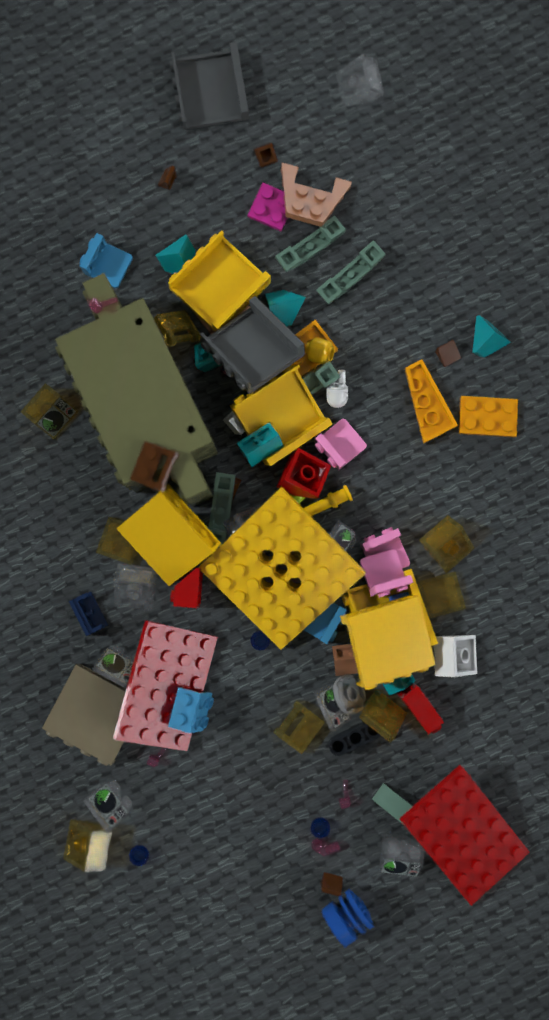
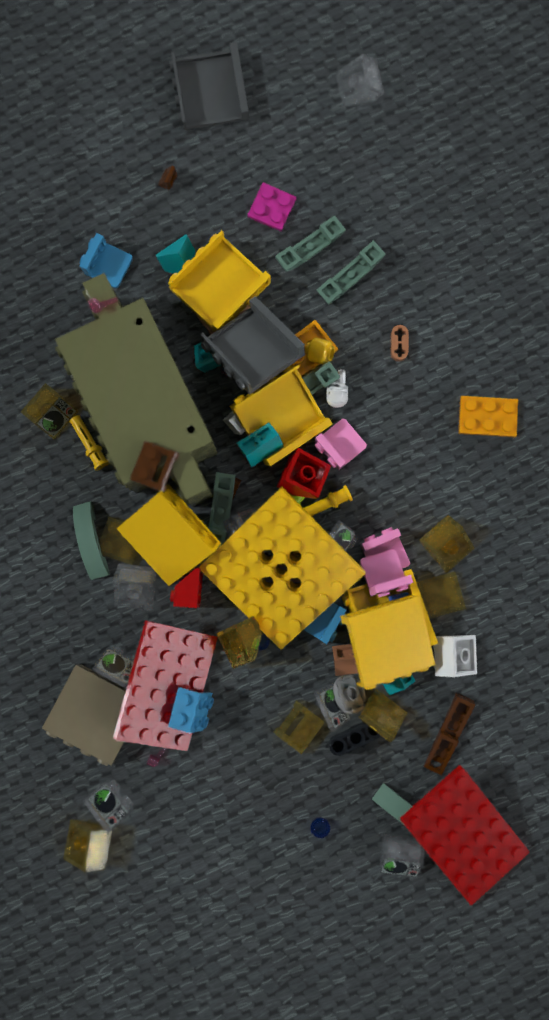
(88, 541): none -> sand green slope
(88, 613): dark blue hinge -> none
(94, 451): none -> yellow pin
(139, 855): clear blue plate -> none
(176, 322): clear yellow plate -> none
(241, 641): none -> clear yellow slope
(265, 154): reddish brown slope -> none
(284, 305): teal slope -> none
(308, 203): nougat wing -> none
(324, 848): clear pink arm -> none
(331, 884): reddish brown slope -> none
(345, 801): clear pink hand -> none
(347, 917): blue wheel -> none
(404, 343): none -> nougat beam
(421, 708): red slope -> none
(429, 405): light orange wing -> none
(448, 353): reddish brown slope -> none
(448, 739): none -> reddish brown slope
(487, 338): teal slope -> none

